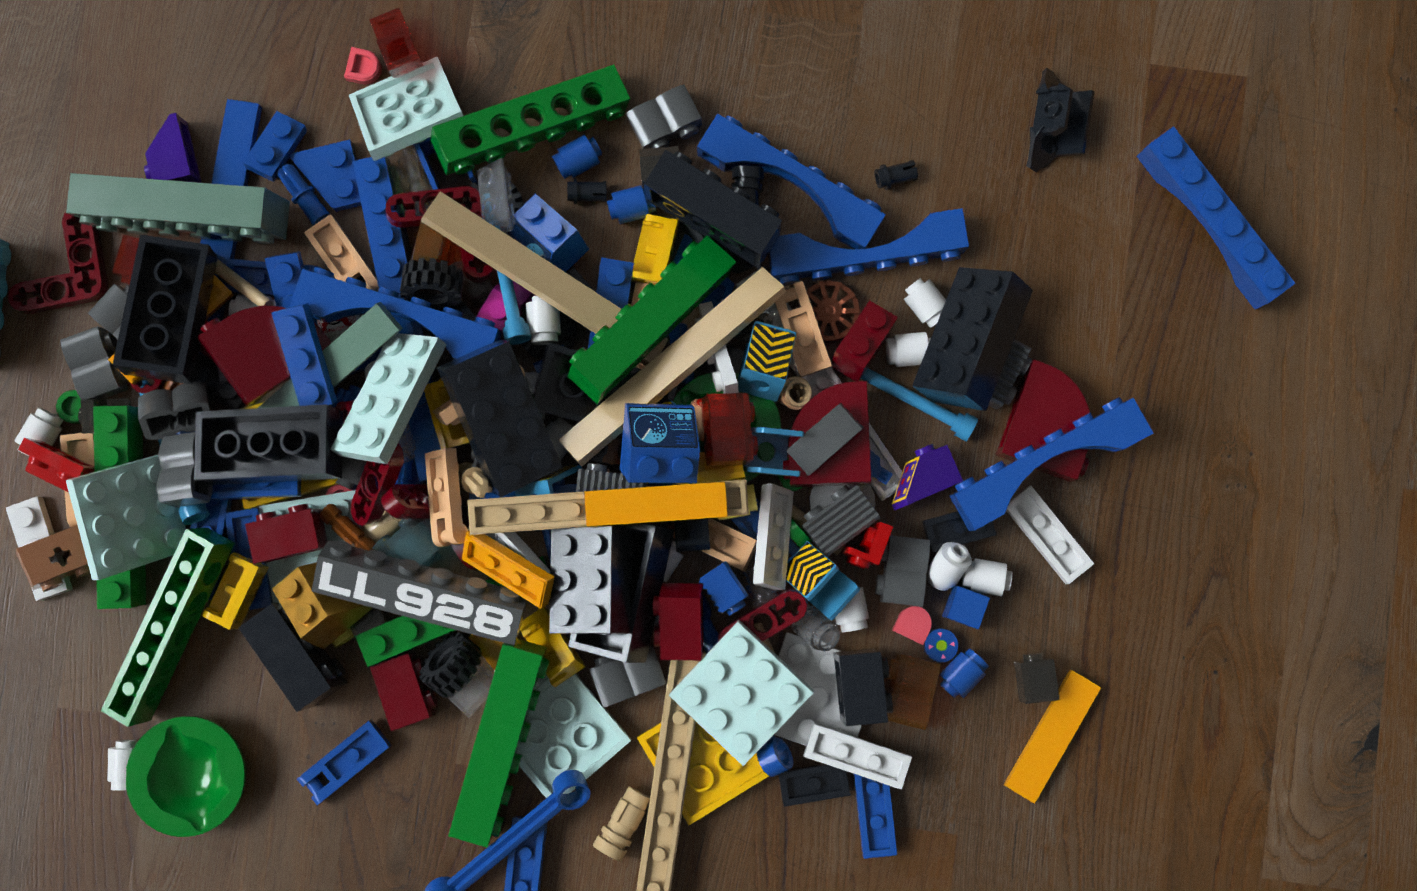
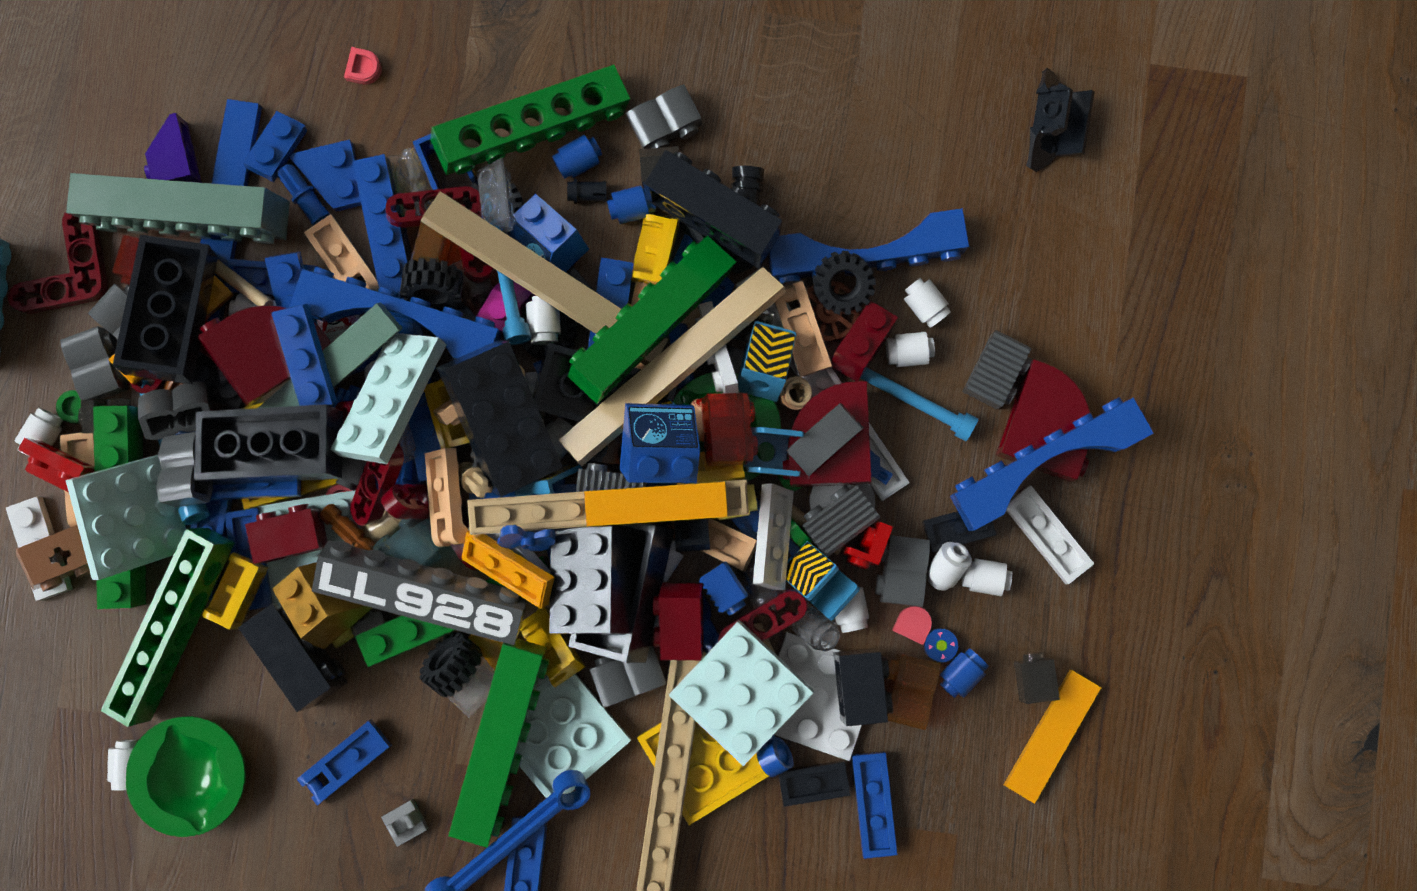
(396, 43): clear red brick -> none
(402, 691): dark red brick -> none
(404, 108): light aqua plate -> none
(405, 822): none -> light grey tile
(513, 536): none -> blue piece
(622, 824): tan axle -> none
(849, 217): blue arch -> none
(857, 296): none -> black tyre
(857, 756): white plate -> none
(895, 174): black pin -> none
(926, 475): dark purple slope -> none
(965, 607): blue piece -> none
(972, 338): black brick -> none
(1248, 258): blue arch -> none

